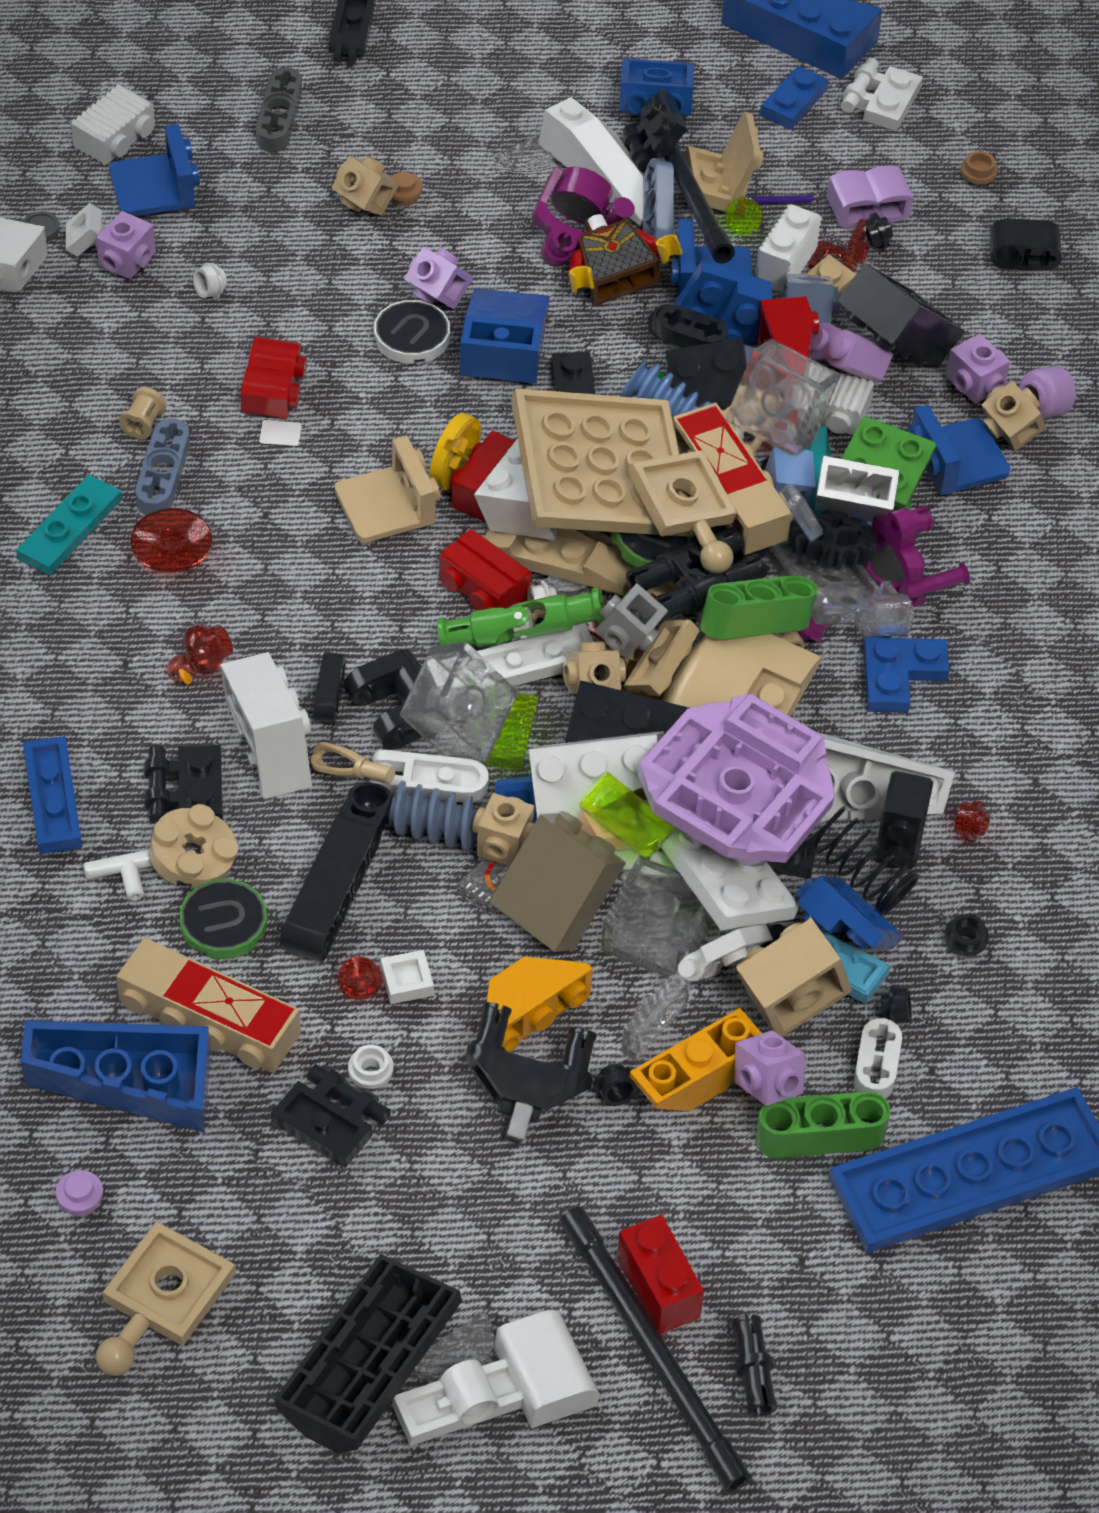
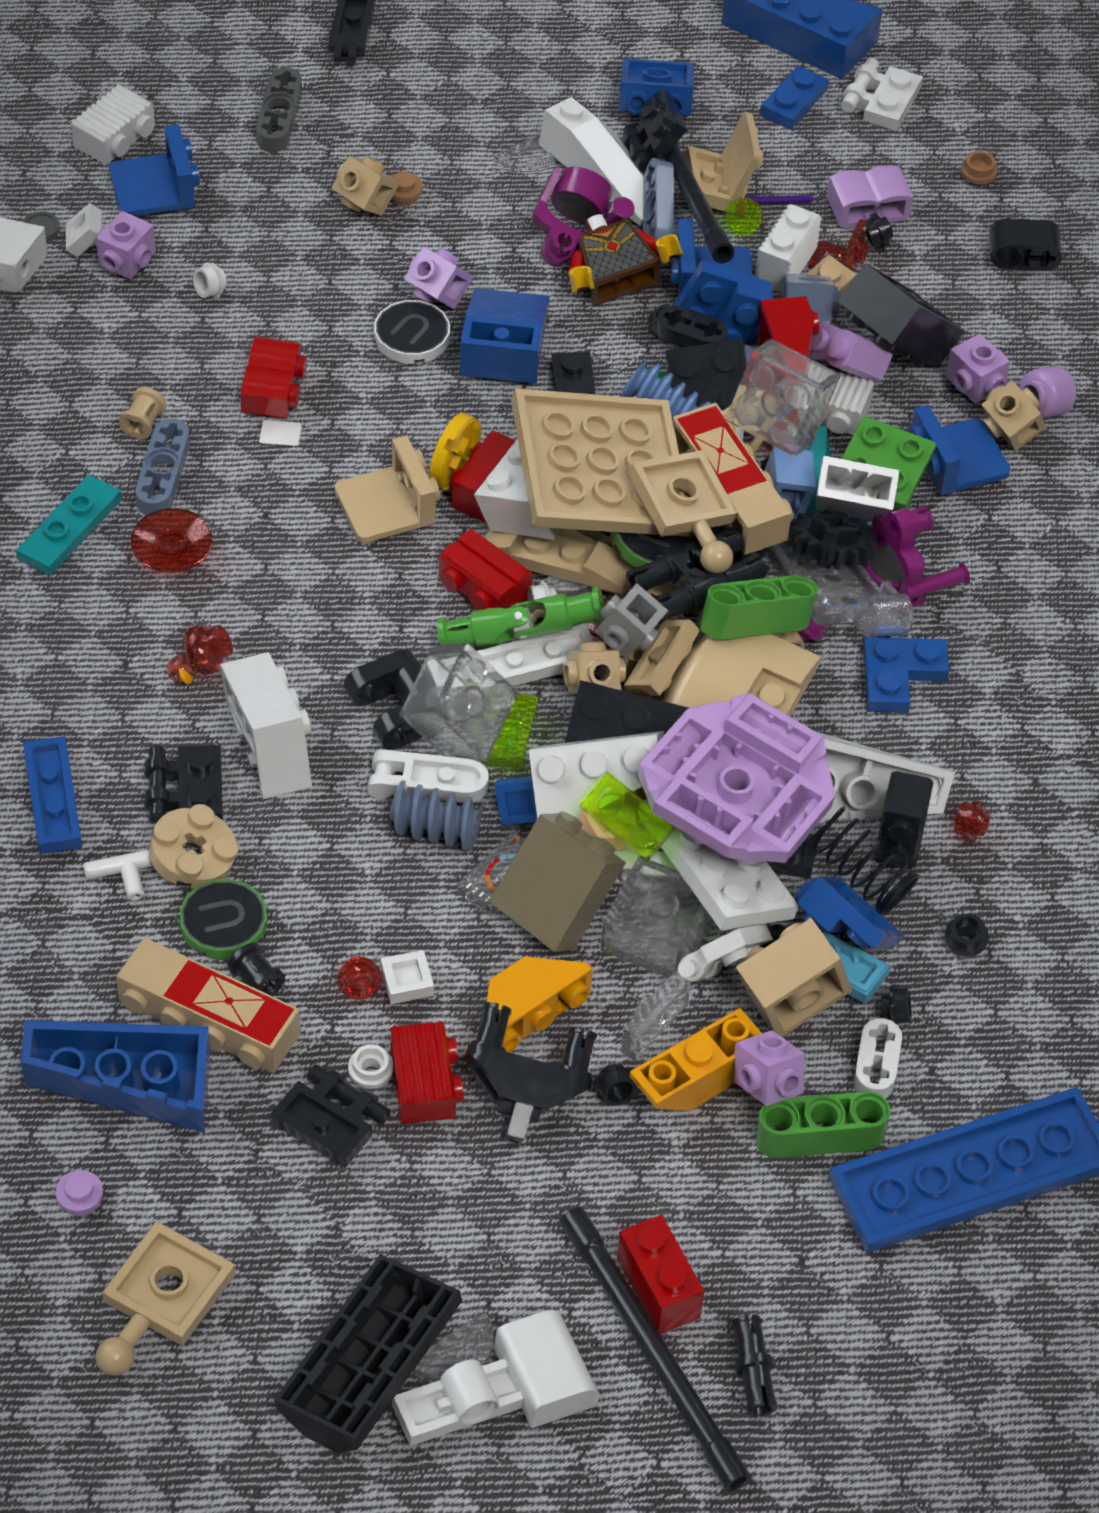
(256, 970): none -> black bush
(329, 687): black beam -> none
(337, 872): black piece -> none
(362, 768): tan piece -> none
(424, 1072): none -> red brick
(502, 828): tan brick -> none
(801, 511): clear tile -> none

